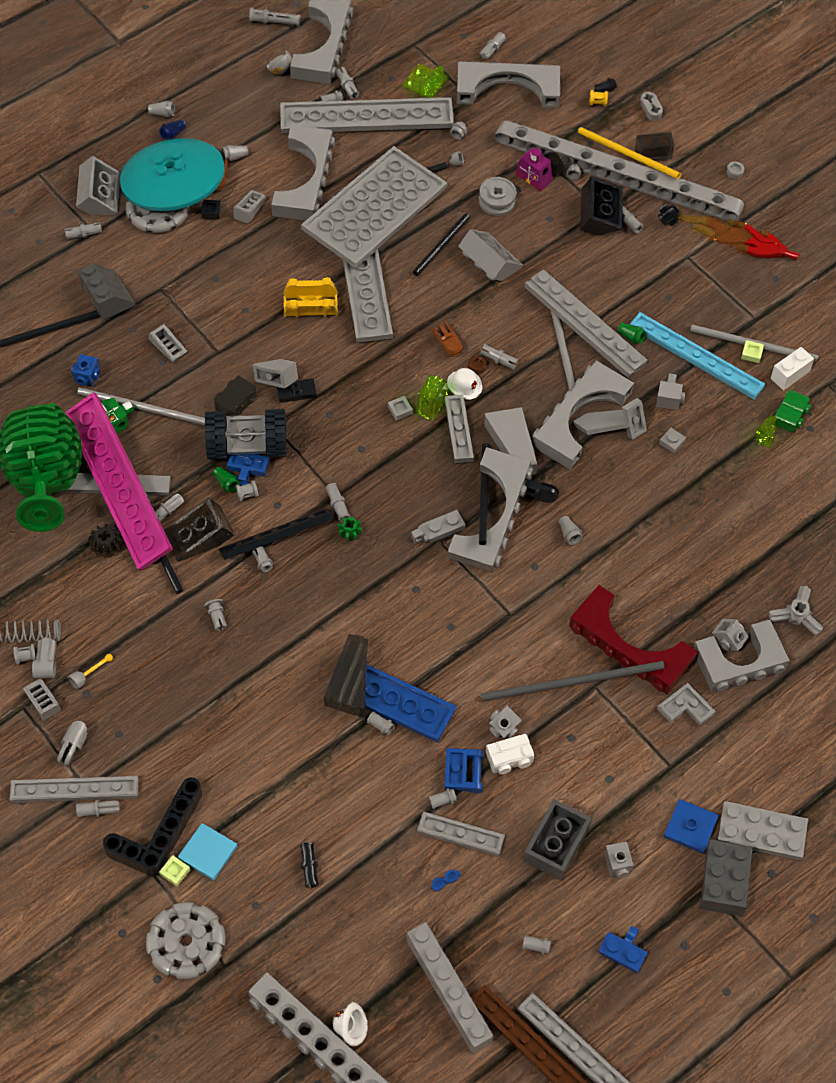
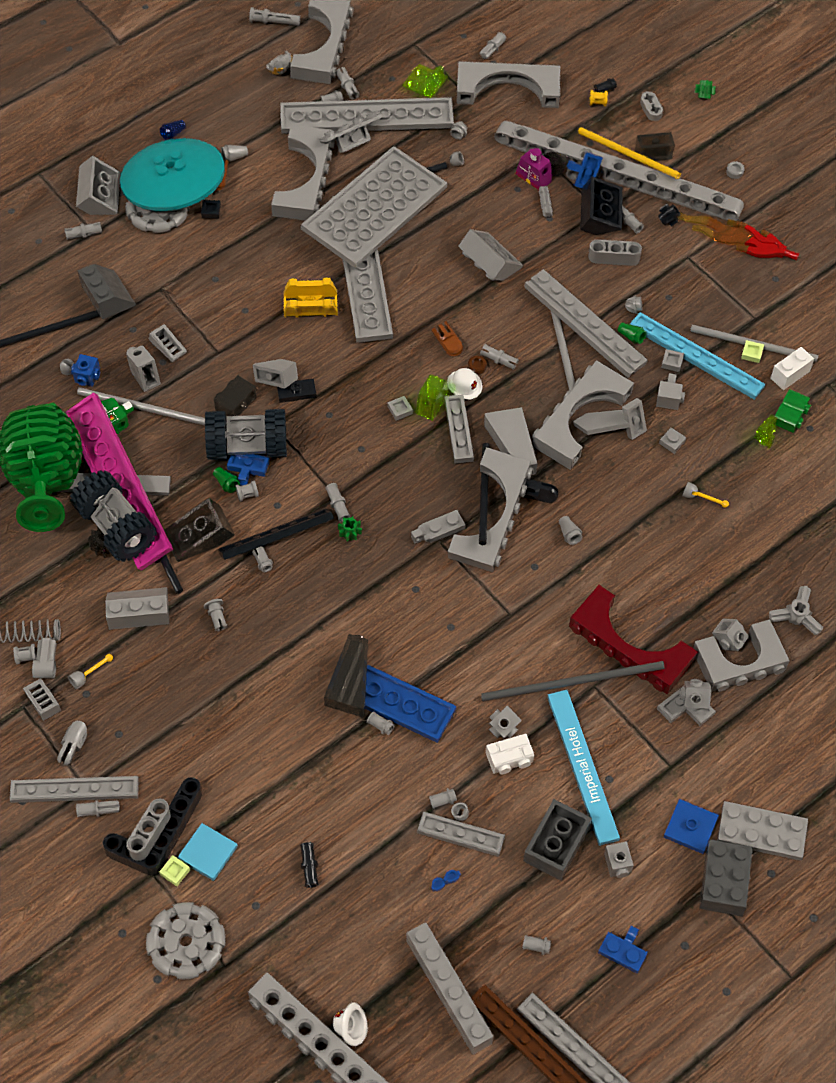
(64, 366): none -> light grey hinge
(123, 528): none -> black plate
(137, 608): none -> light grey slope
(141, 359): none -> light grey torso
(148, 839): none -> light grey beam
(163, 109): light grey cone -> none
(170, 505): light grey axle -> none
(247, 207): light grey slope -> none
(352, 135): none -> light grey bracket
(433, 253): black piece -> none
(456, 770): blue plate -> none
(457, 809): none -> light grey hinge
(497, 196): light grey wheel -> none
(545, 201): none -> light grey axle
(583, 767): none -> medium azure tile
(588, 168): none -> blue plate
(615, 252): none -> light grey beam
(634, 304): none -> light grey plate
(672, 360): none -> light grey plate
(692, 491): none -> hinge
(696, 694): none -> light grey brick
(705, 89): none -> green gear

